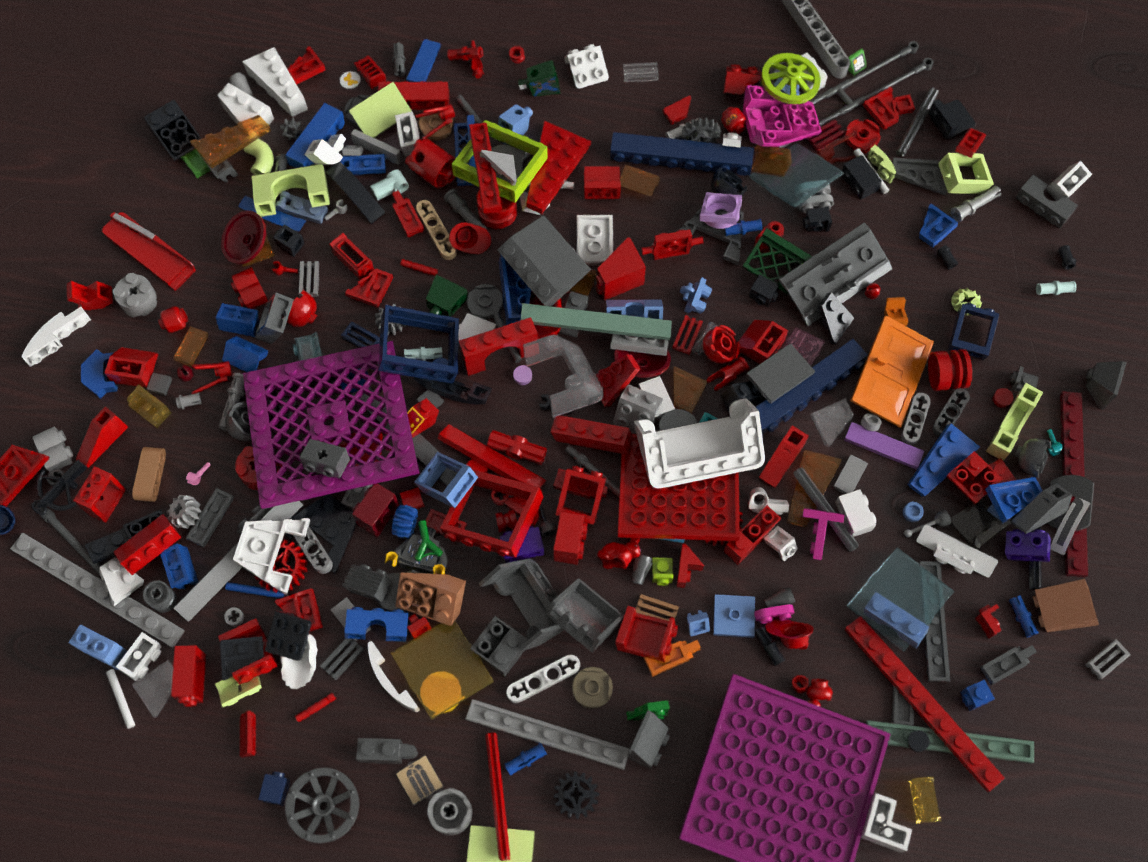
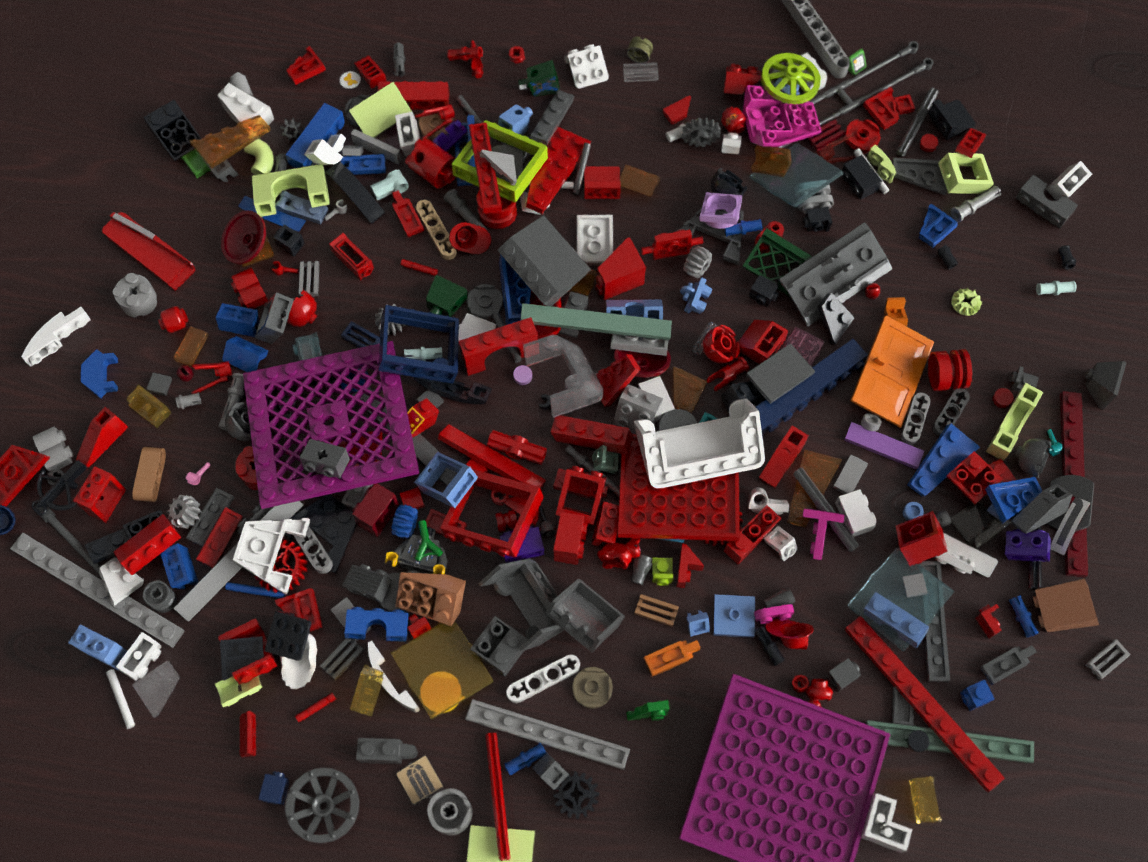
(90, 297): red brick -> none
(131, 366): red slope -> none
(188, 675): red window -> none
(219, 537): none -> red tile
(239, 620): light grey bush -> none
(275, 78): white wedge -> none
(367, 691): none -> clear yellow hinge
(371, 288): red wing -> none
(424, 61): blue tile -> none
(455, 132): none -> dark purple hinge
(550, 771): none -> dark grey brick
(552, 117): none -> dark grey plate
(581, 169): none -> dark grey bar
(605, 460): none -> sand green bracket
(606, 524): none -> red bracket
(639, 50): none -> olive wheel
(646, 635): red panel -> none
(648, 741): dark grey slope -> none
(681, 153): dark blue brick -> none
(693, 321): red tile -> none
(697, 262): none -> light grey gear
(832, 420): clear wing -> none
(843, 674): none -> dark grey brick
(914, 585): none -> light grey tile
(921, 538): none -> red brick
(928, 143): none -> red tile
(974, 350): dark blue window -> none

